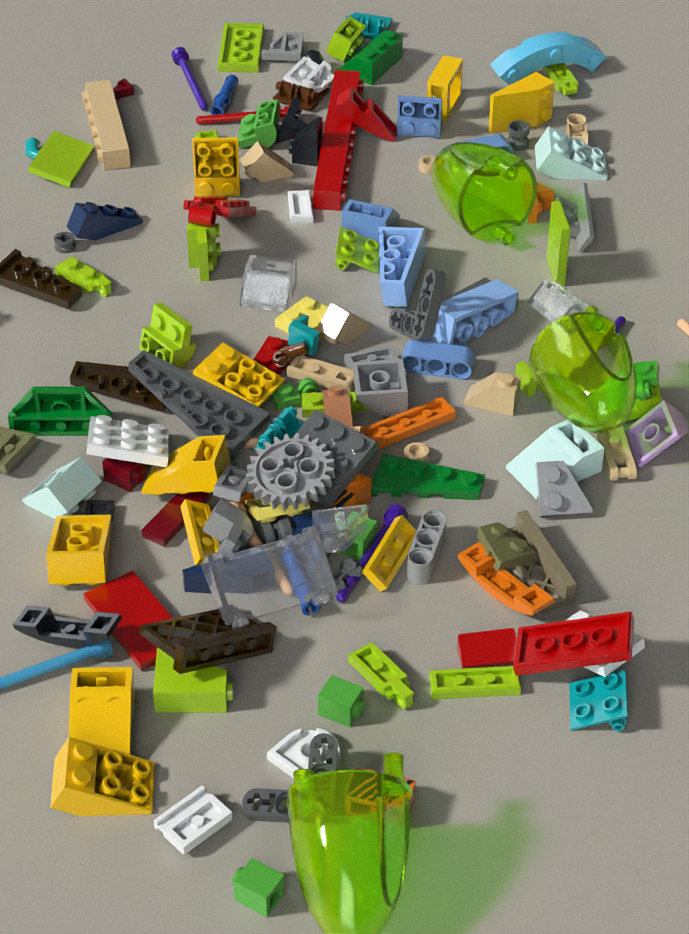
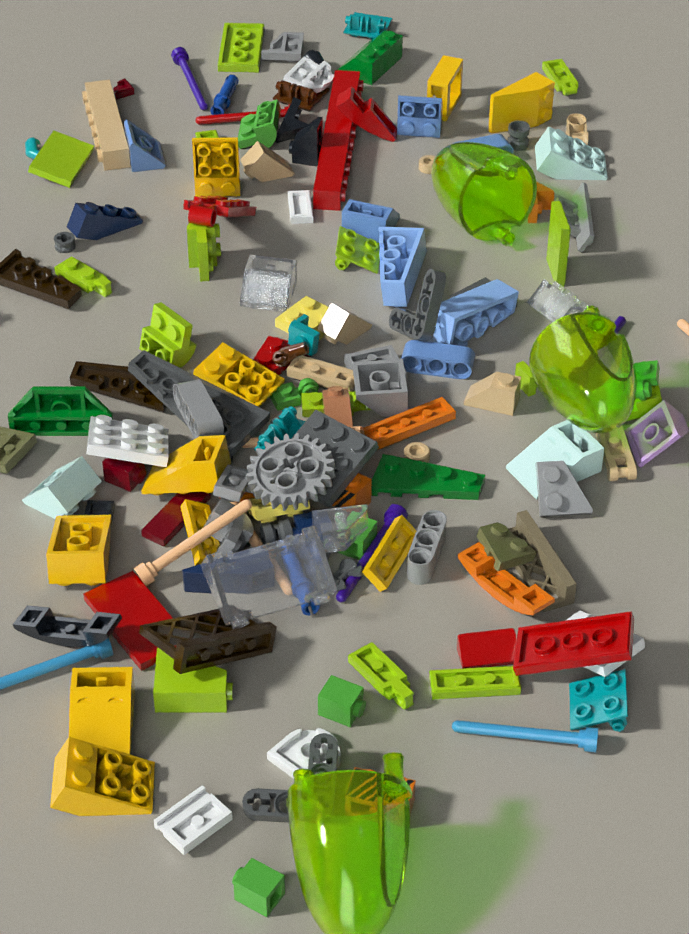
(143, 149): none -> medium blue slope
(148, 571): none -> light nougat piece
(197, 409): none -> light grey beam
(346, 39): lime brick -> none
(545, 51): medium azure brick -> none
(584, 738): none -> dark azure piece

